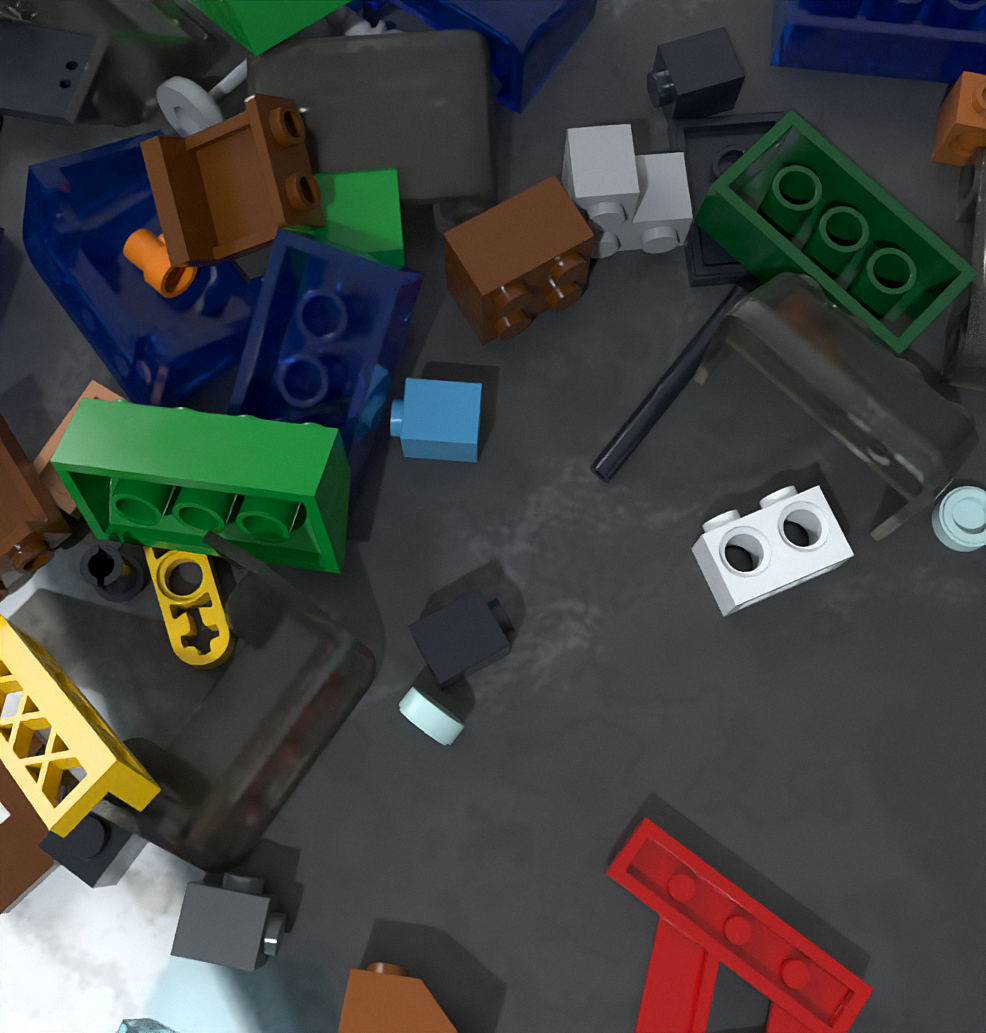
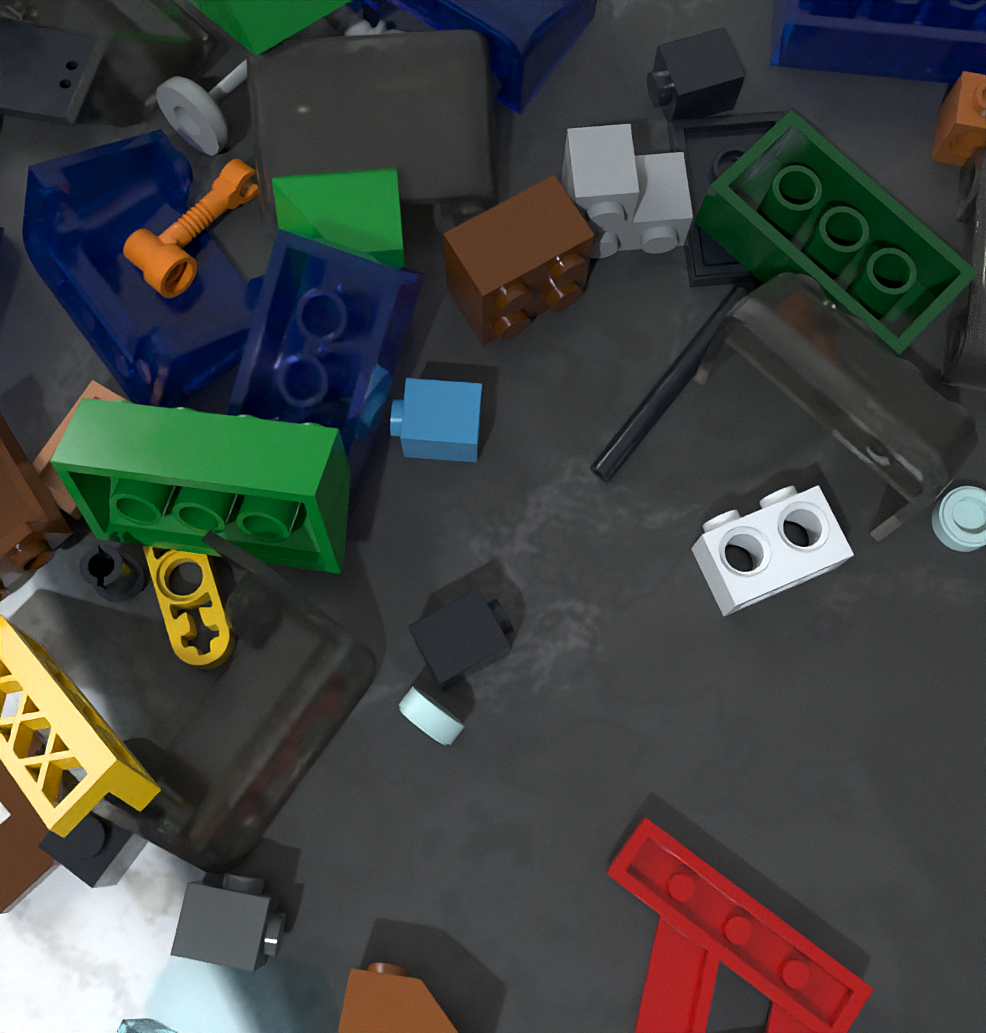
(234, 184): reddish brown panel -> none

